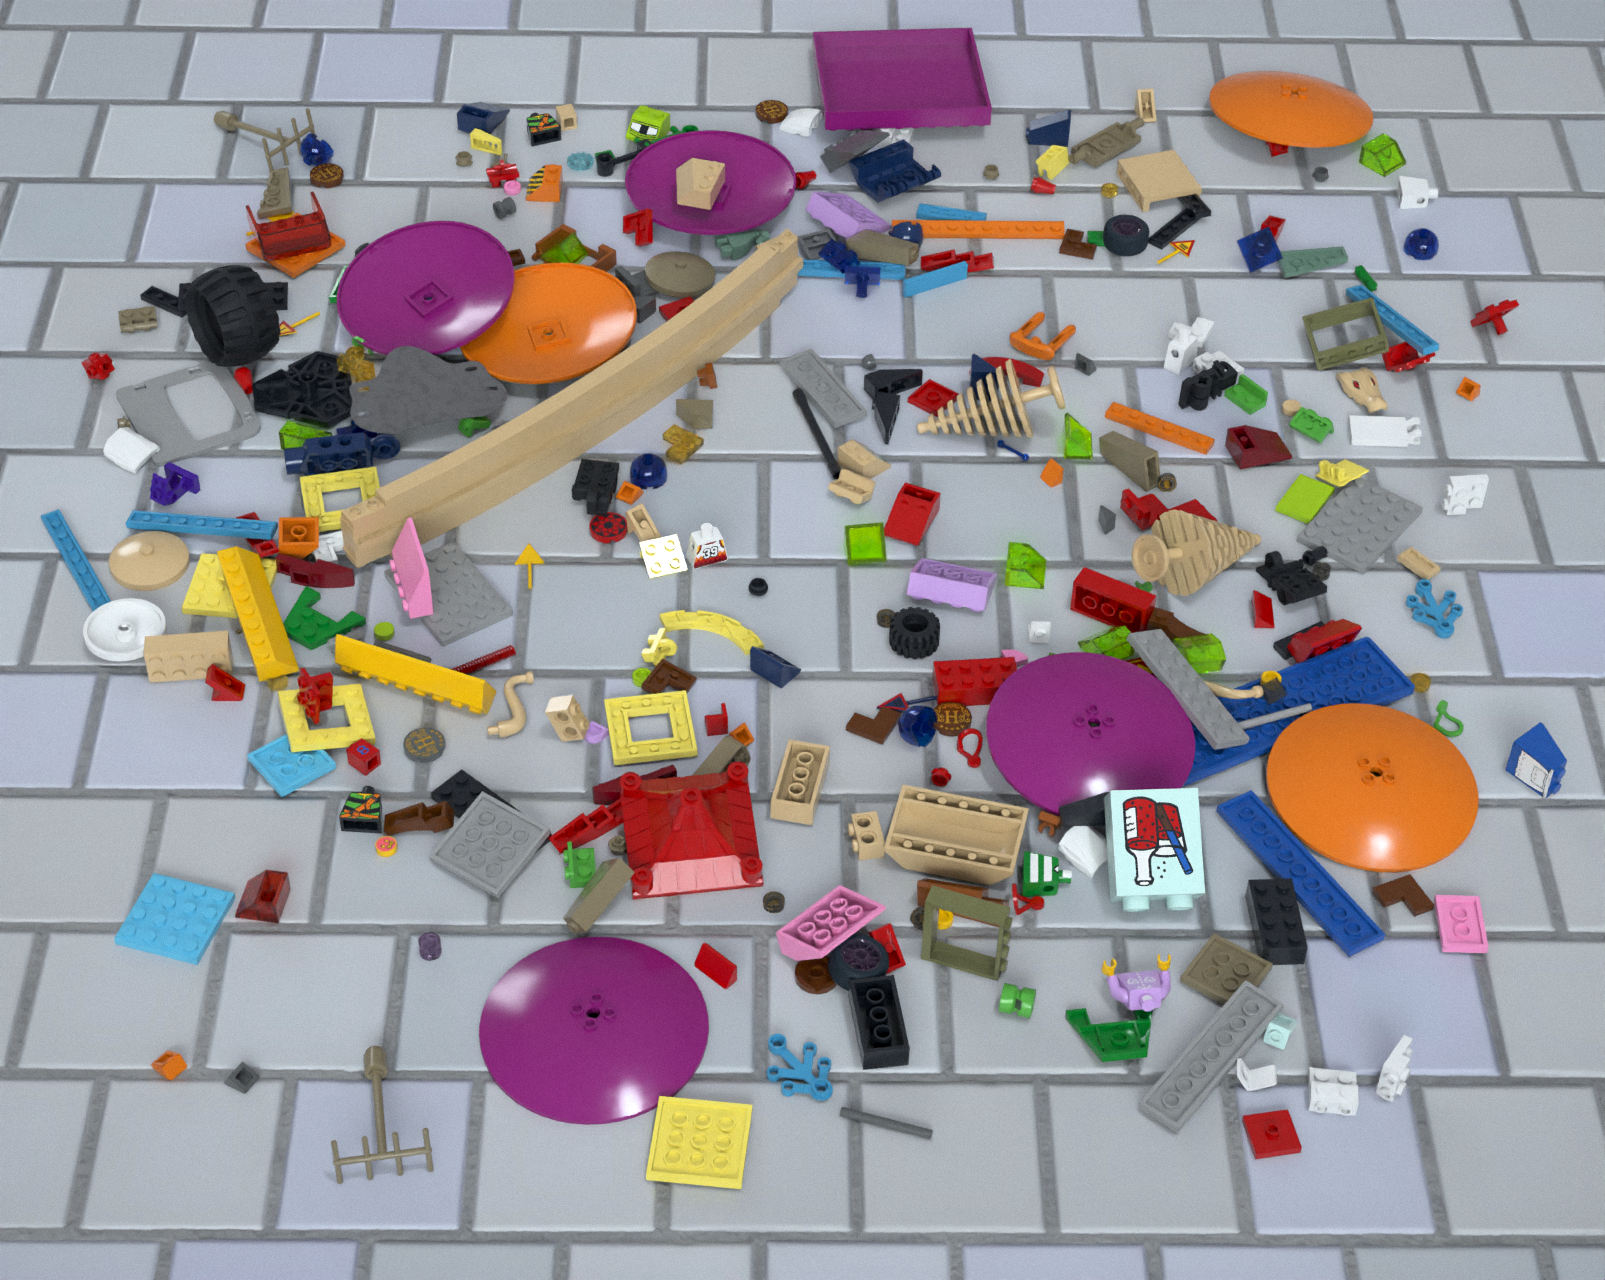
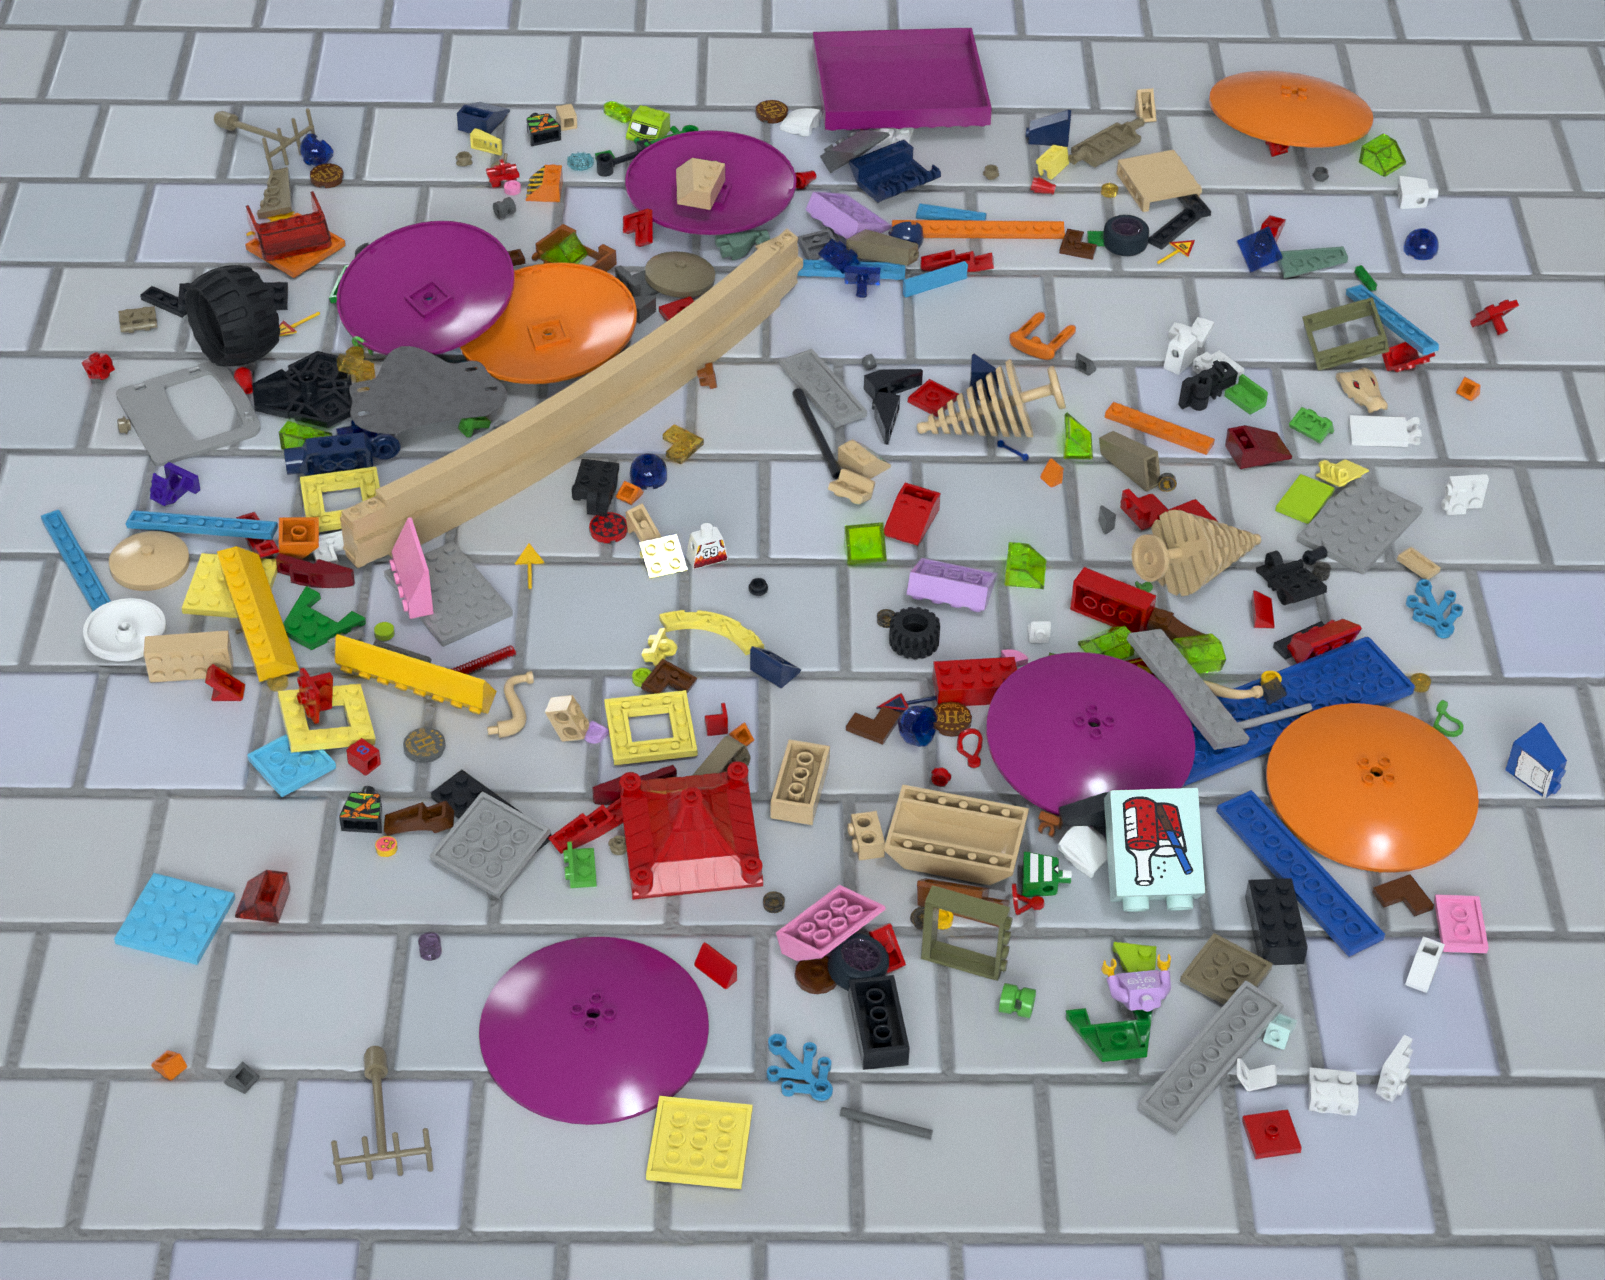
(129, 449): white slope -> none
(597, 894): dark tan slope -> none
(617, 111): none -> clear neon green plate
(695, 412): dark tan slope -> none
(1029, 373): red slope -> none
(1135, 956): none -> lime wing
(1291, 407): tan tile -> none
(1425, 964): none -> white slope

